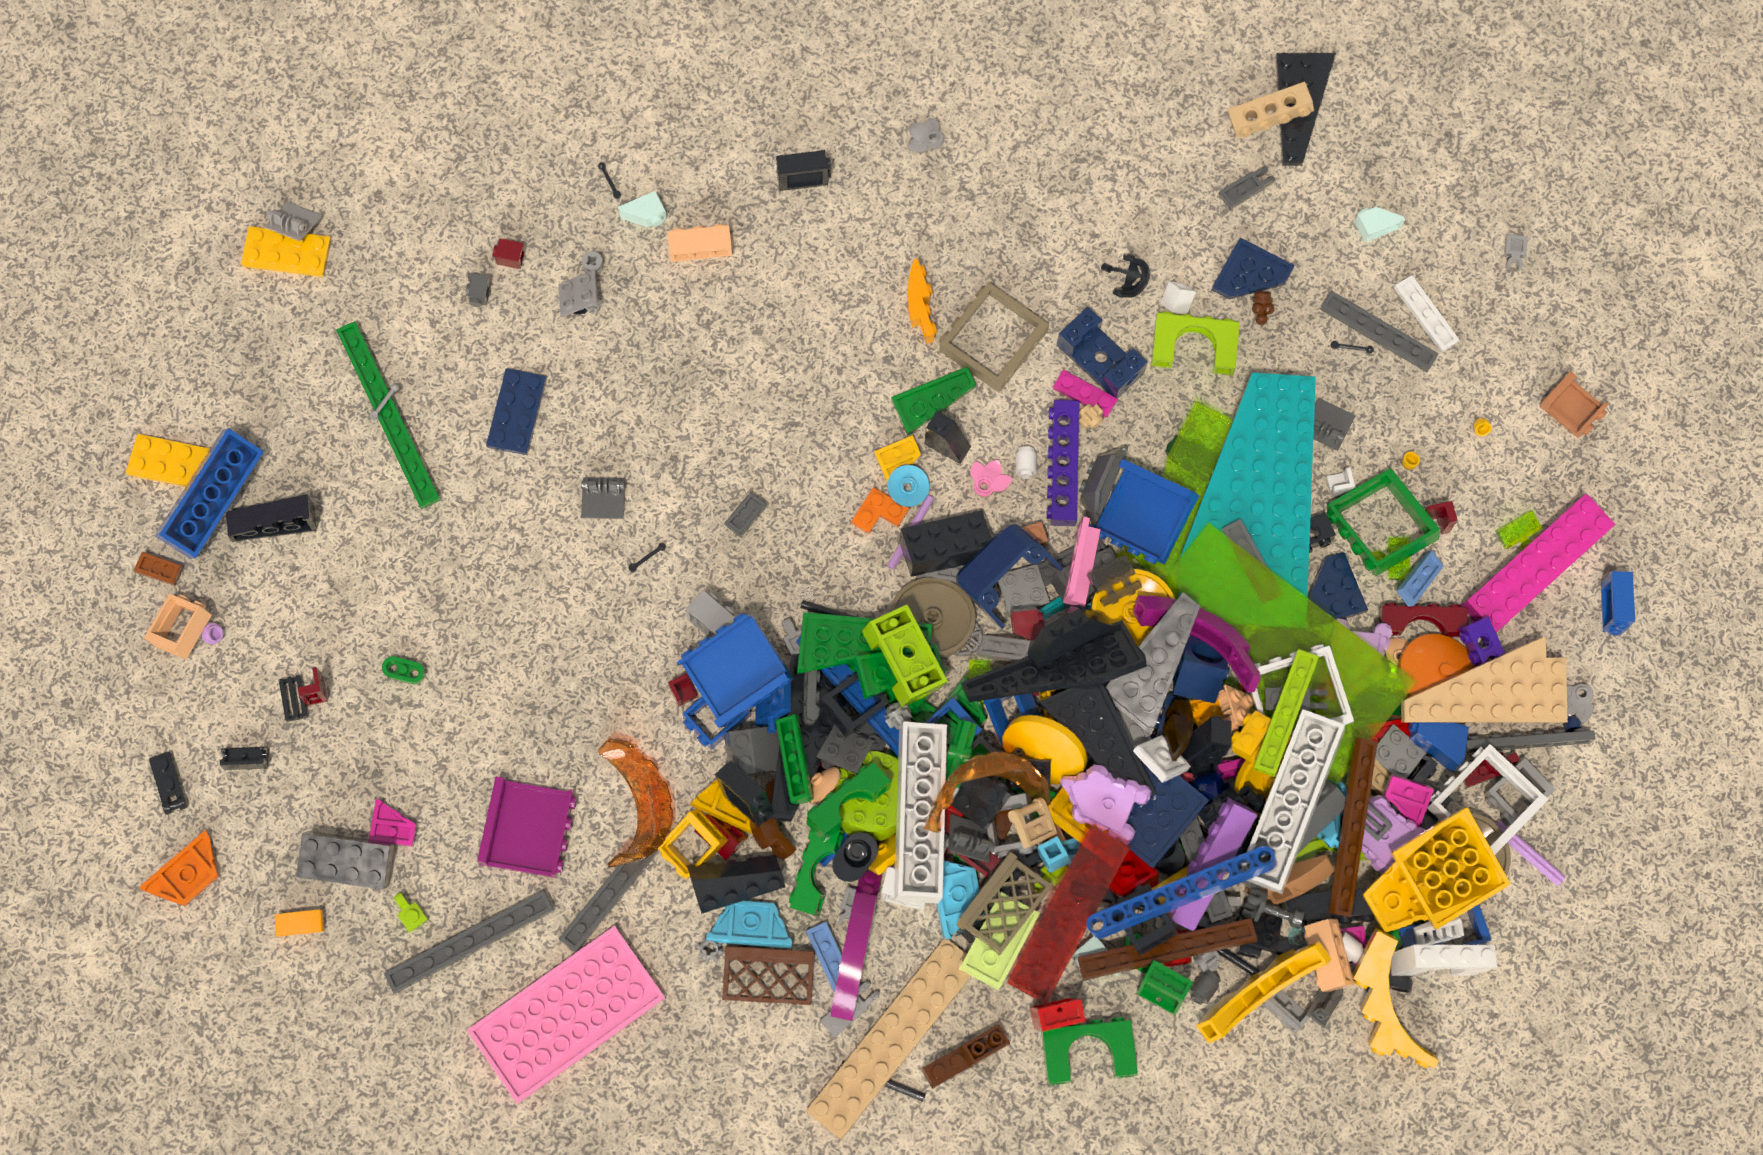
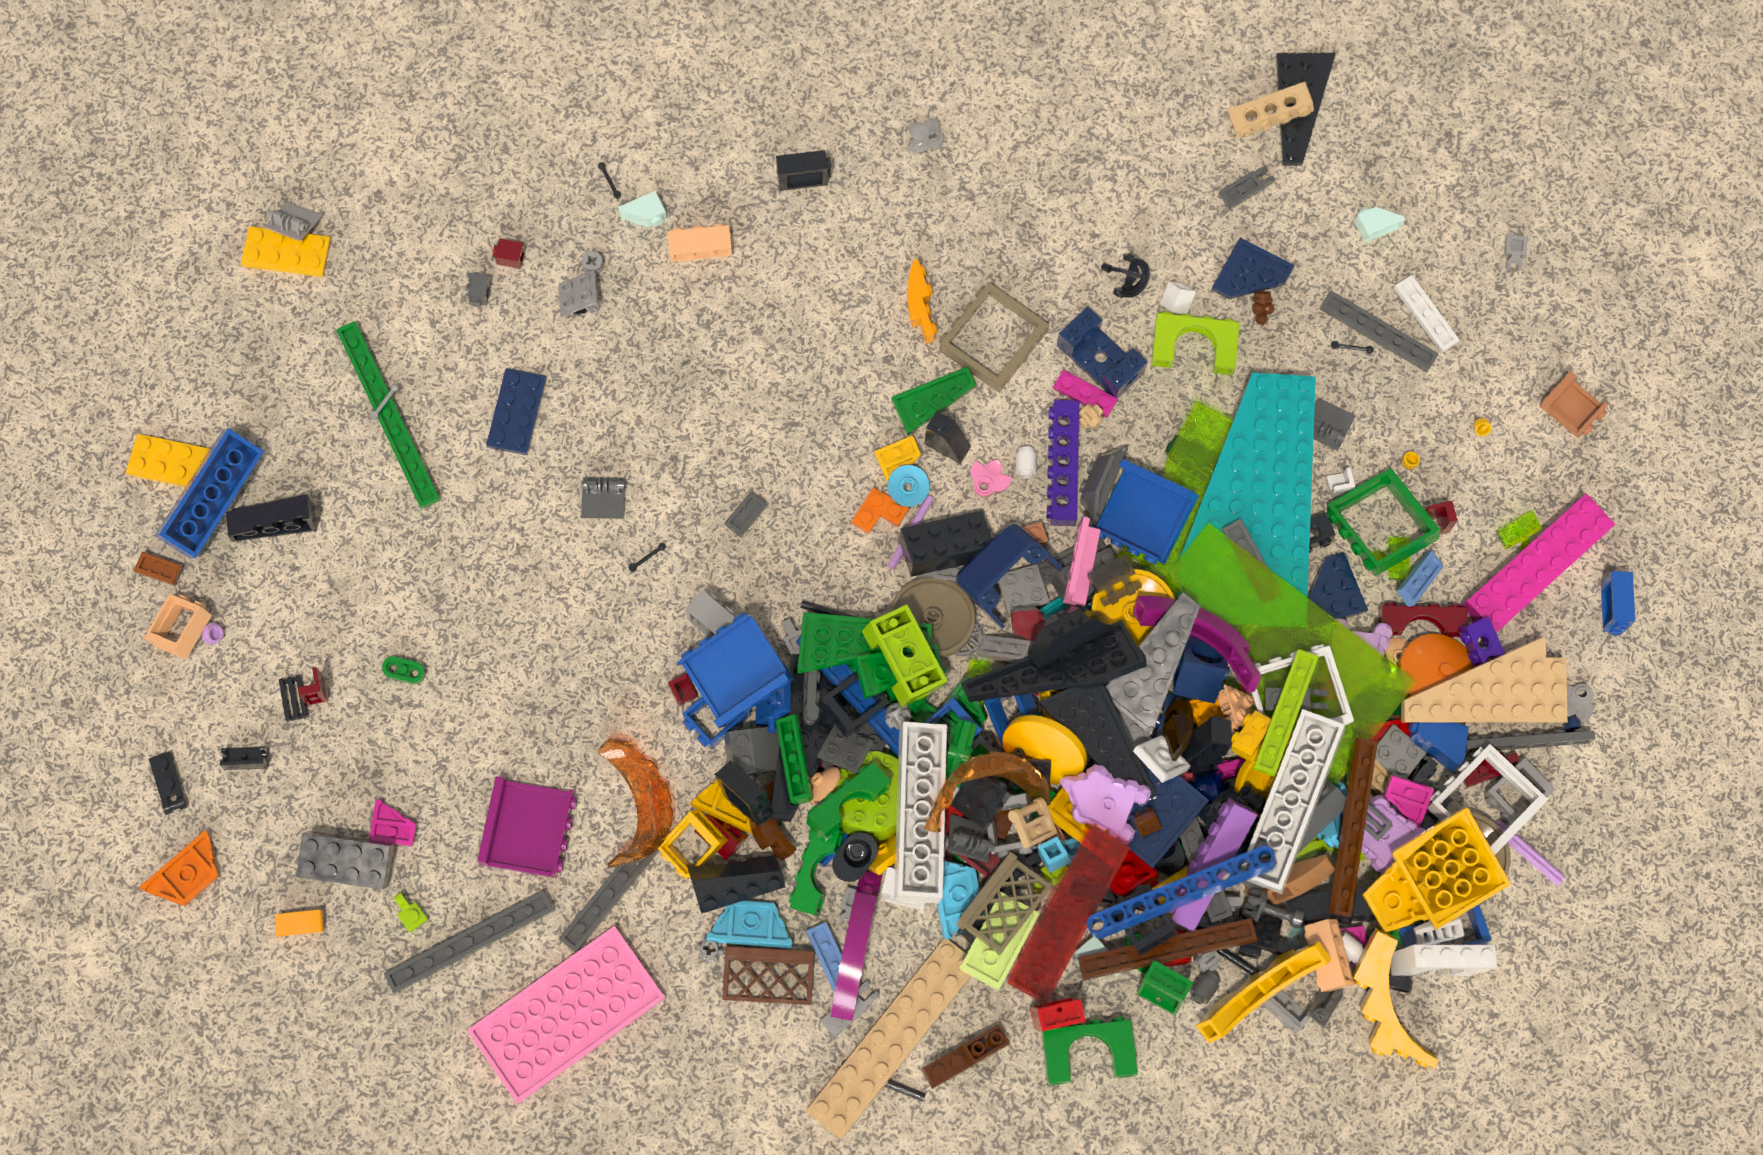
(1147, 822): none -> reddish brown tile

